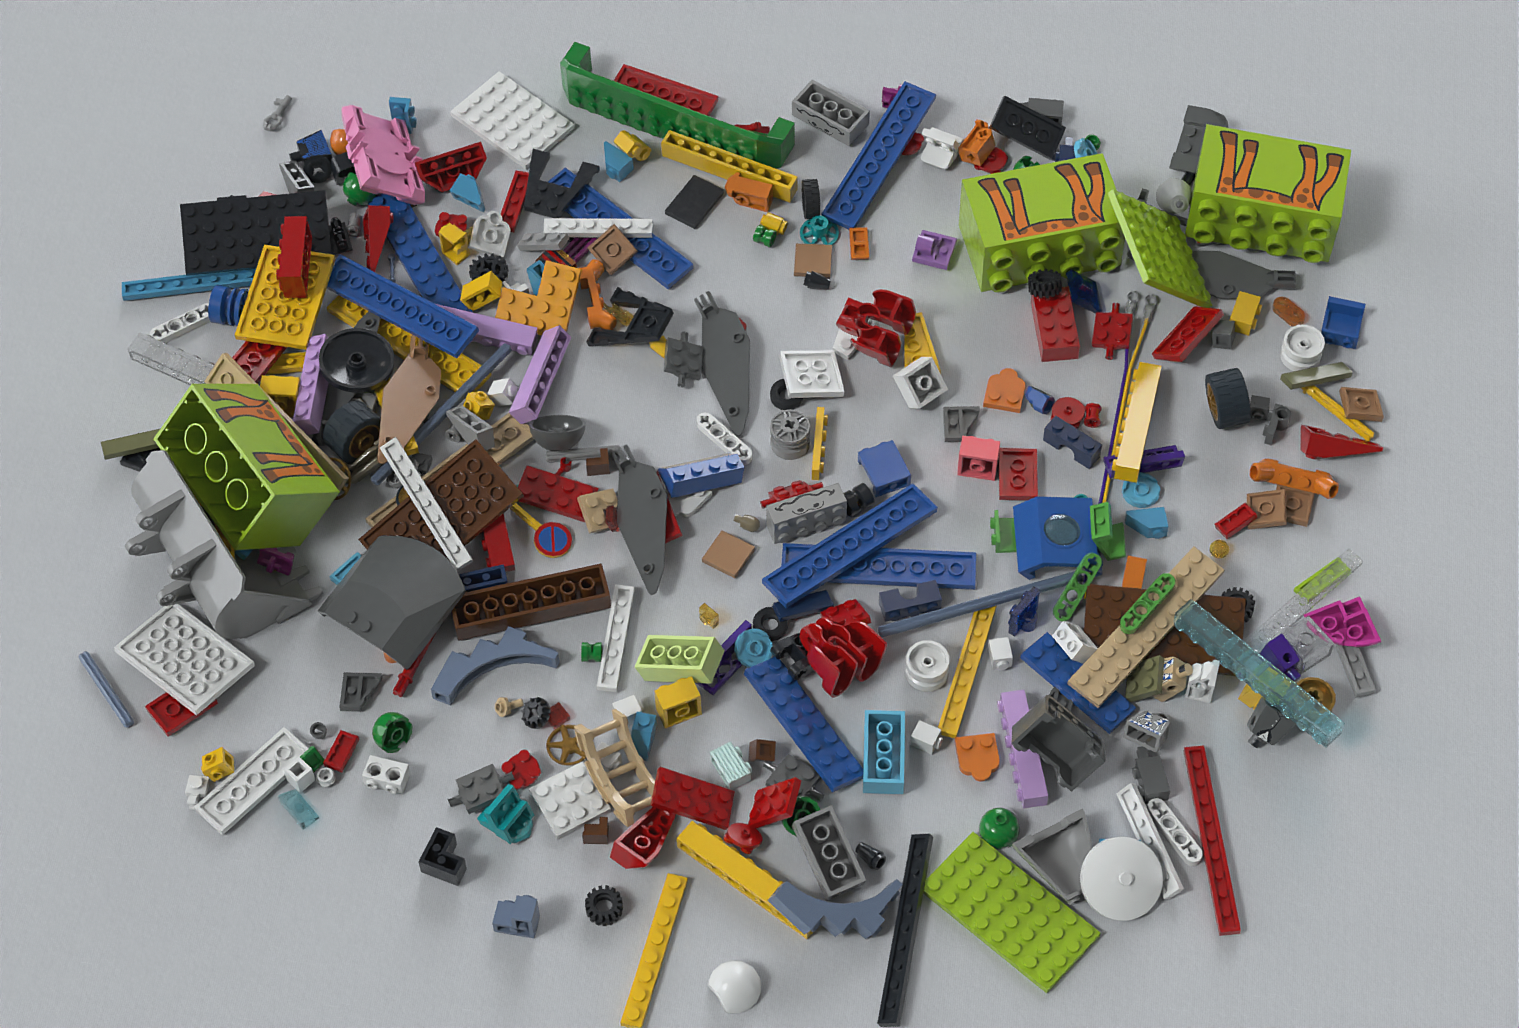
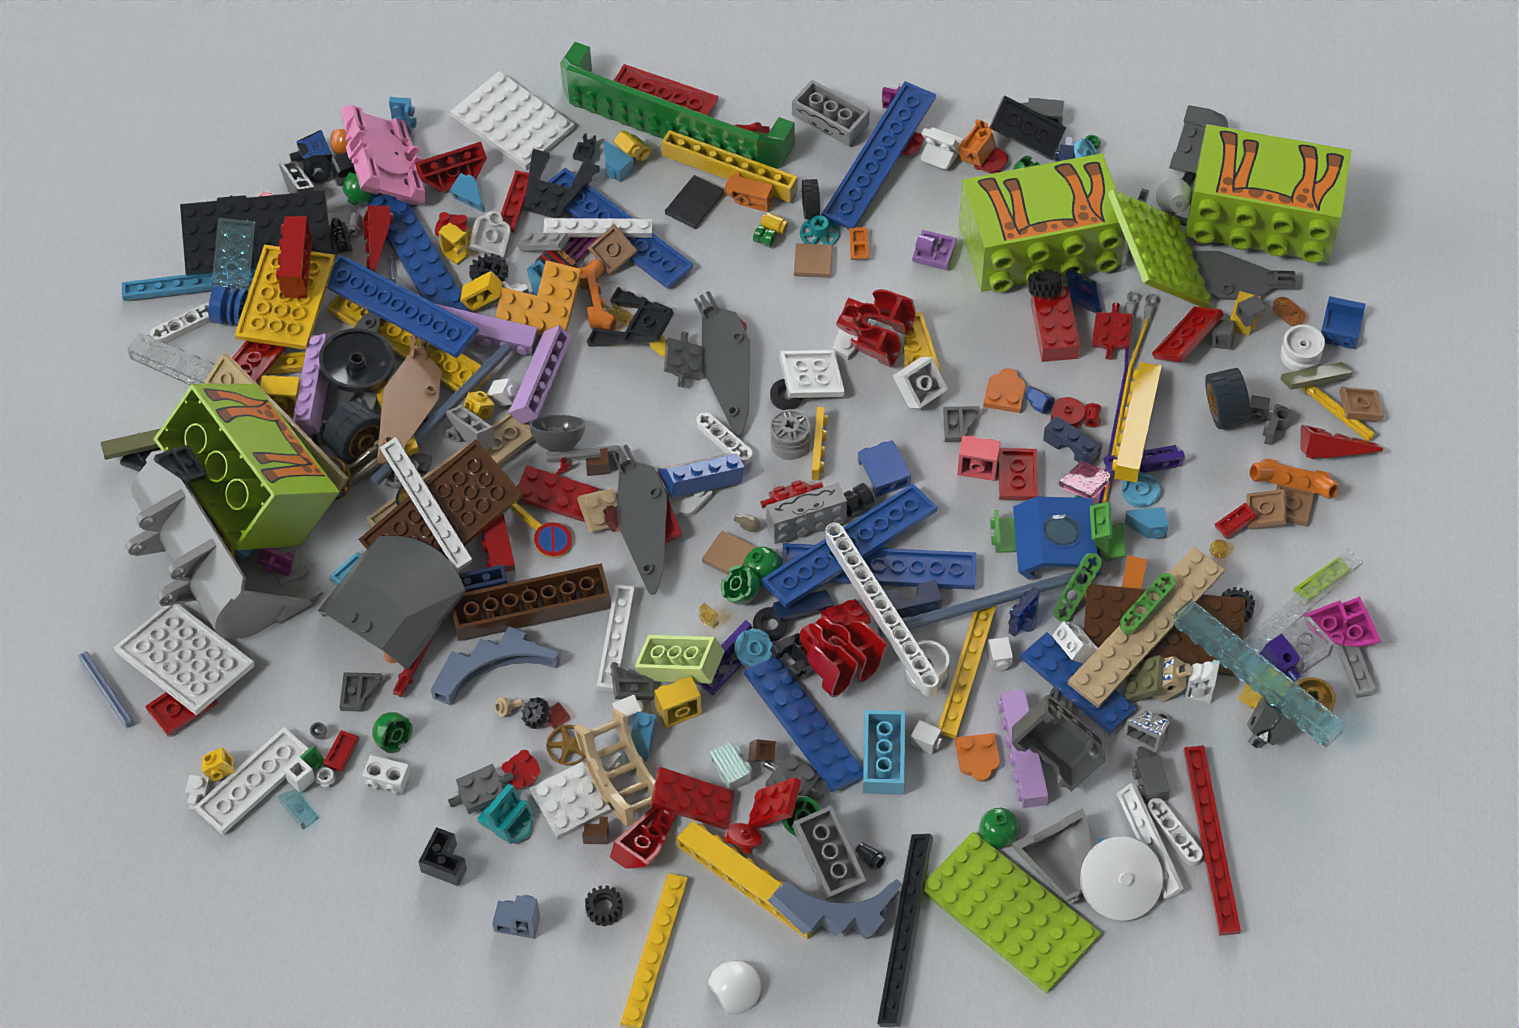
(182, 464): none -> black wing
(233, 253): none -> clear light blue plate
(283, 103): light grey piece -> none
(585, 150): none -> black plate
(591, 652): green wheel -> none
(631, 683): none -> dark grey wing
(740, 585): none -> green cylinder
(762, 561): none -> green cylinder
(816, 281): black cone -> none
(882, 616): none -> white beam
(1085, 480): none -> clear pink tile
(1248, 308): none -> dark grey panel

